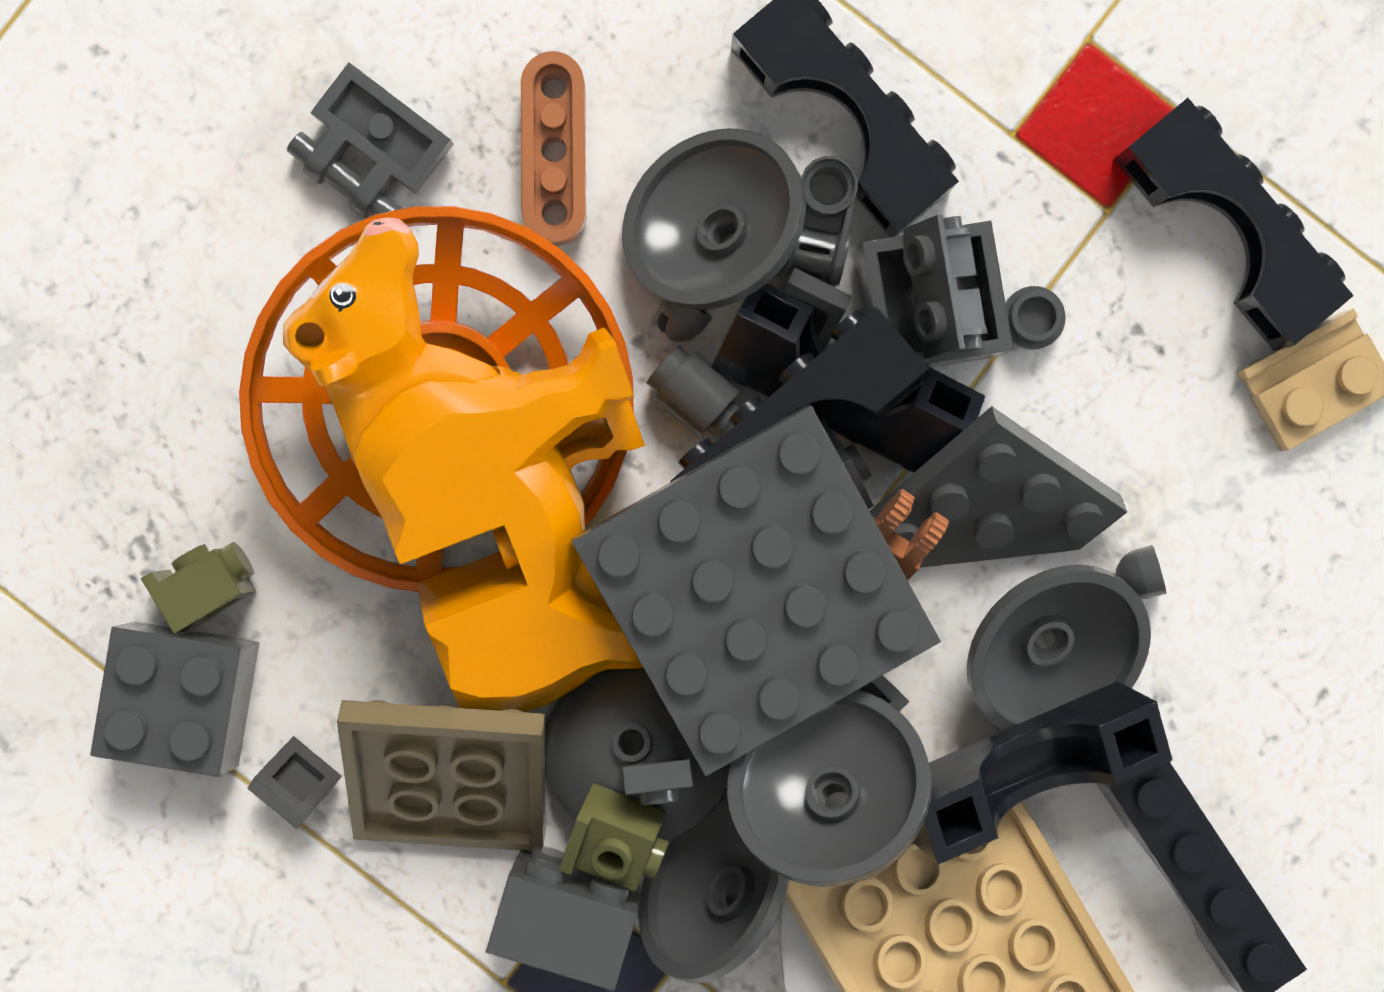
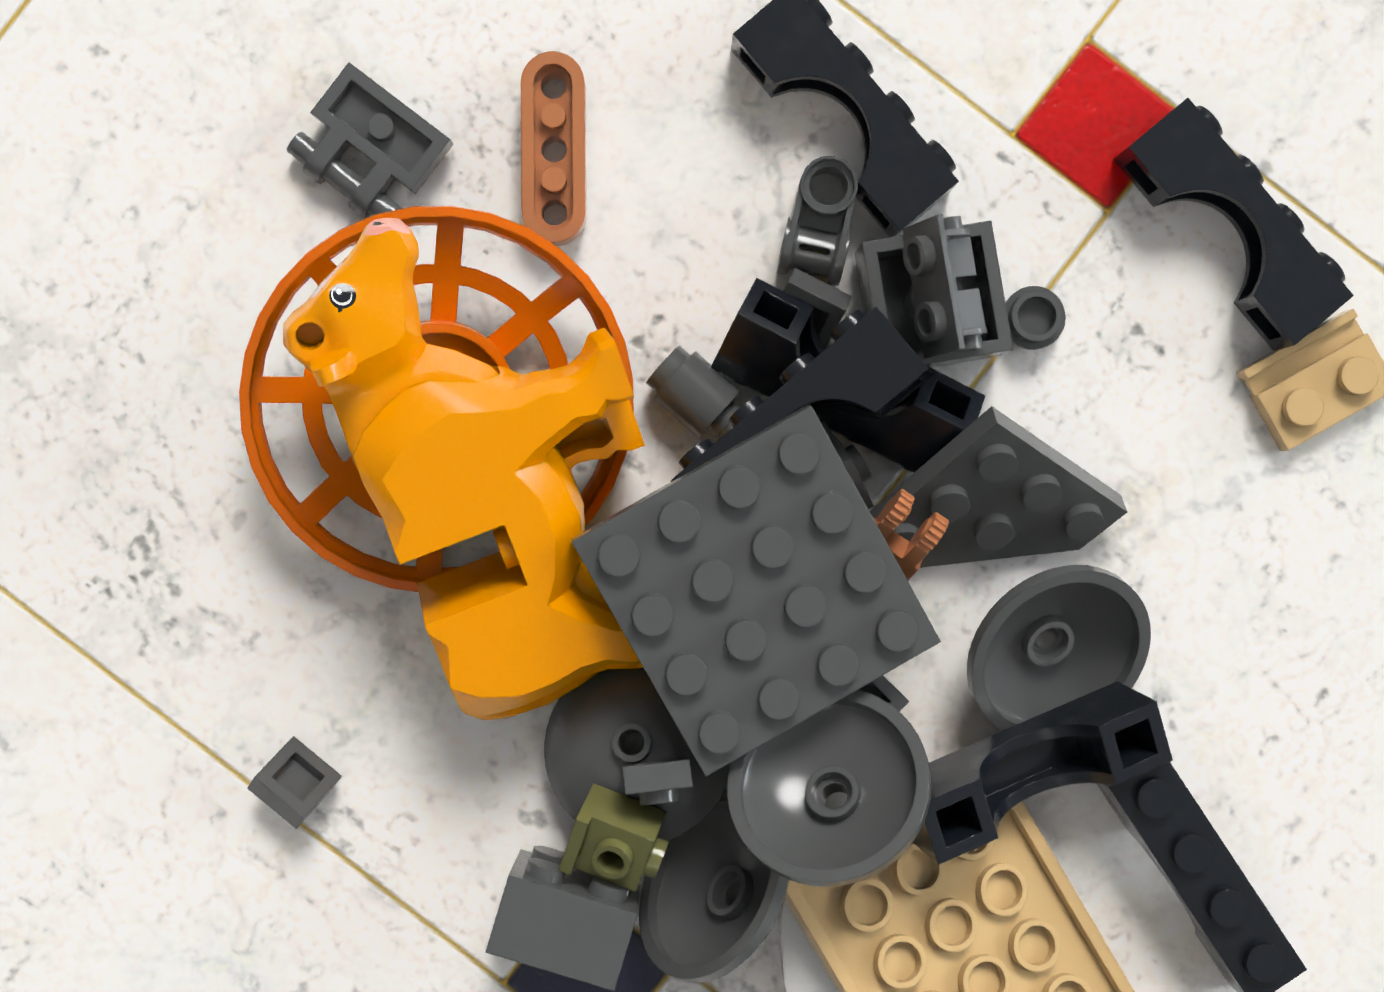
(174, 699): dark grey brick -> none
(201, 586): olive brick -> none
(444, 774): dark tan plate -> none
(681, 323): dark grey hinge -> none
(696, 199): dark grey dish -> none
(1142, 572): dark grey hinge -> none

